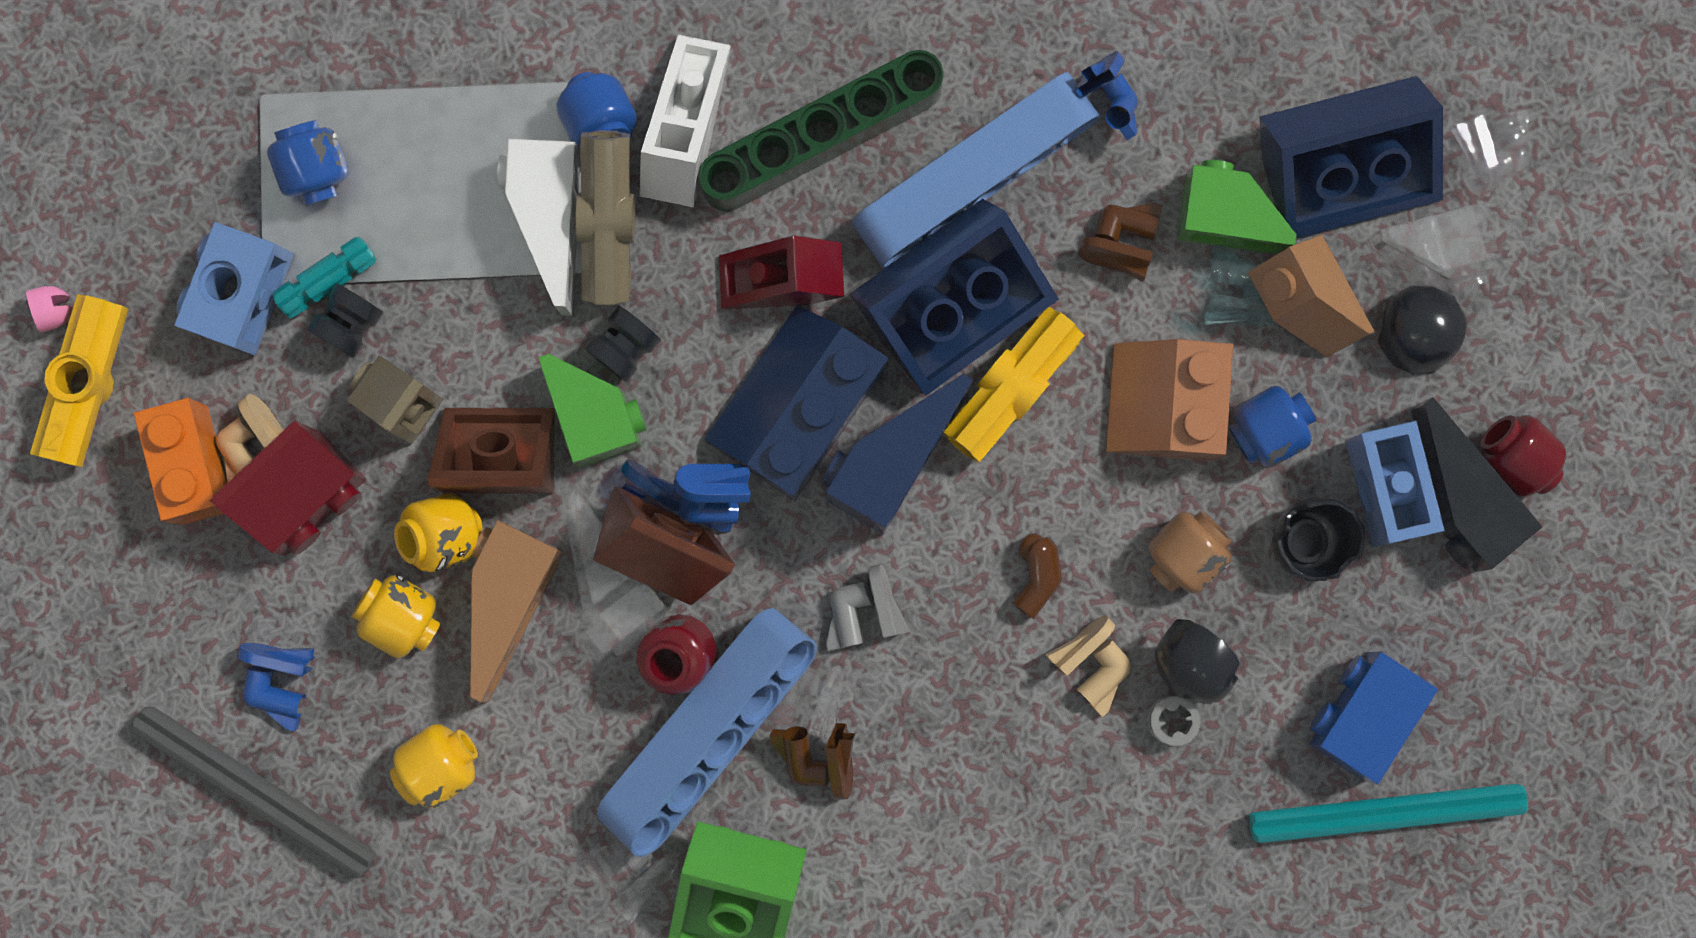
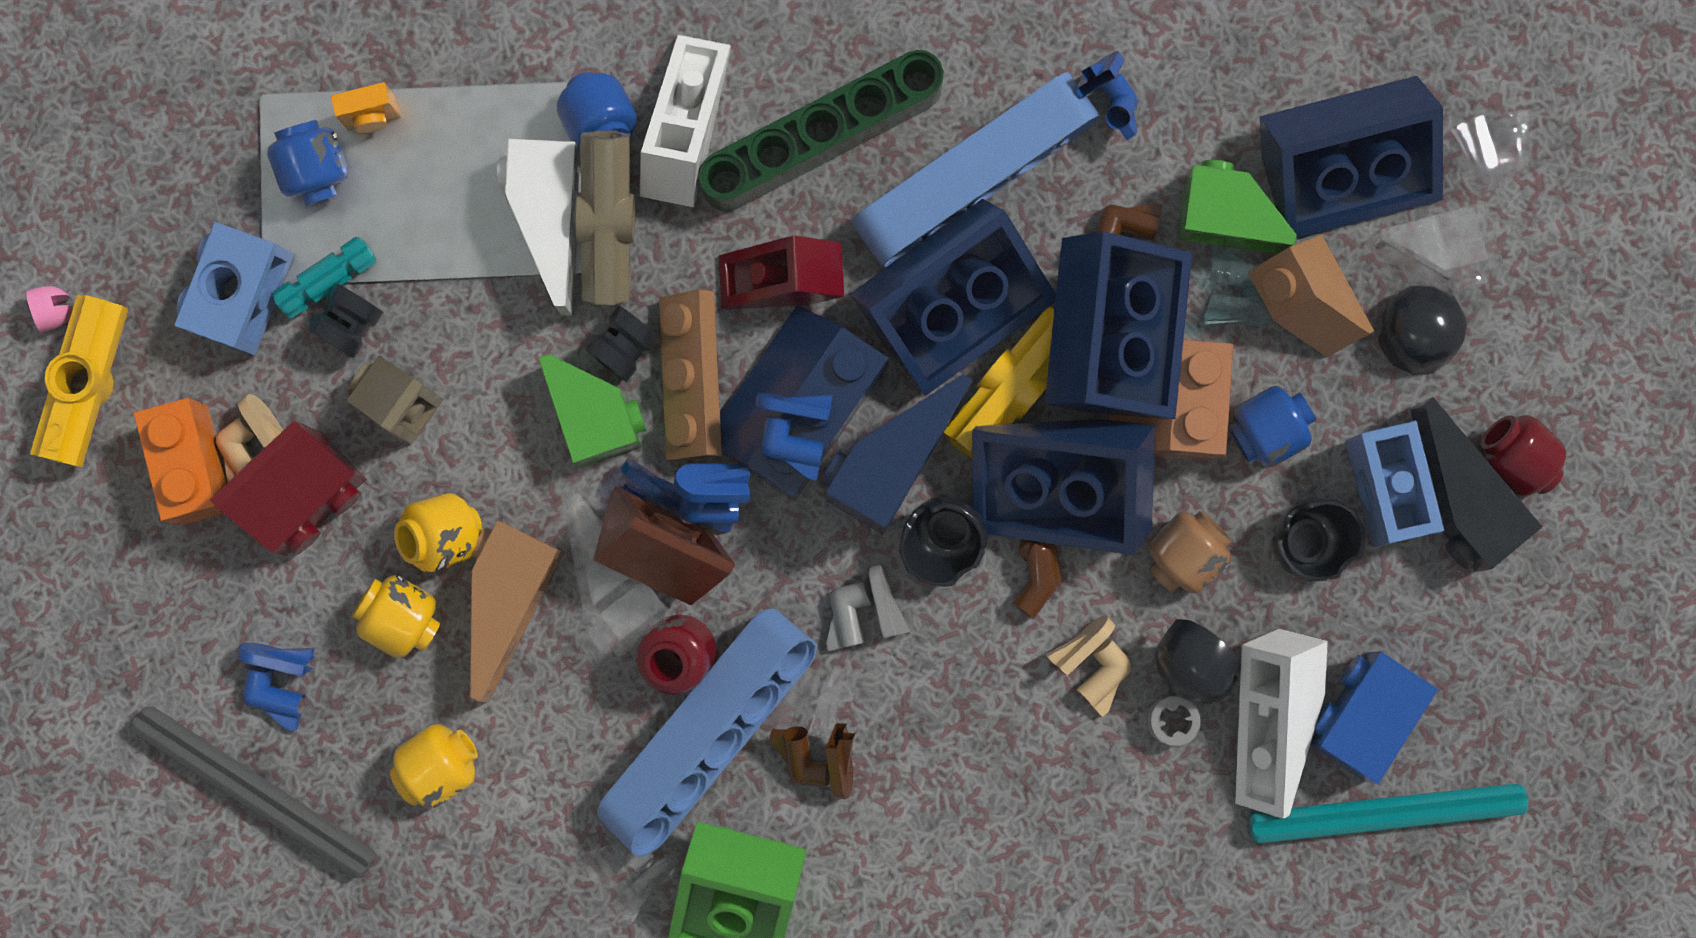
(366, 108): none -> light orange plate
(494, 451): copper slope -> none
(690, 375): none -> medium nougat plate
(777, 444): none -> blue piece
(942, 541): none -> black hair
(1066, 482): none -> dark blue slope
(1118, 326): none -> dark blue slope
(1277, 717): none -> white slope

